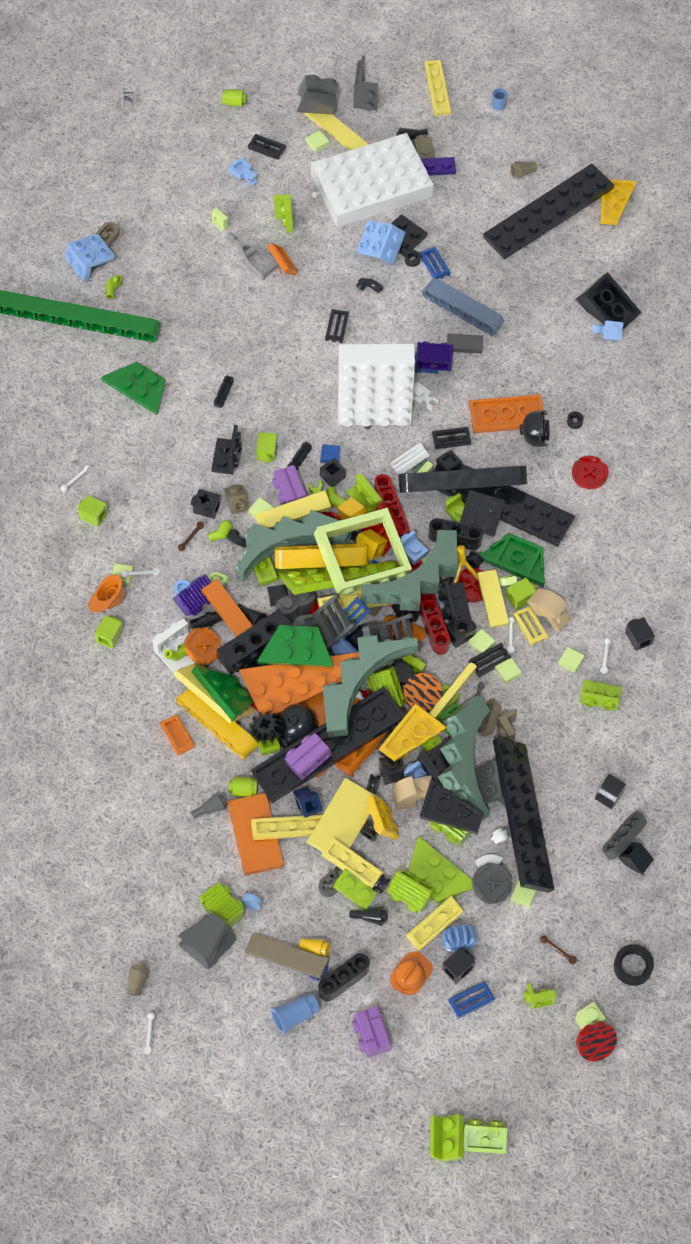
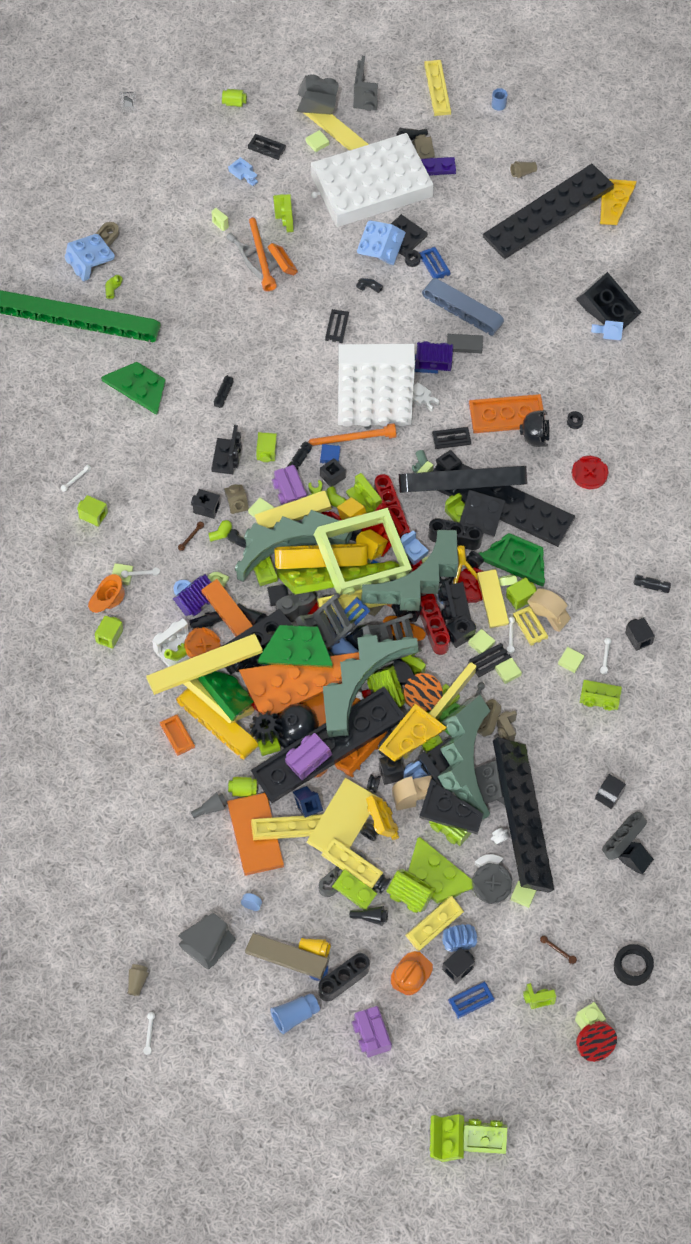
(204, 664): none -> light yellow tile
(220, 902): lime brick -> none
(268, 281): none -> orange piece
(387, 431): none -> orange piece
(409, 459): white tile -> none
(652, 583): none -> black axle

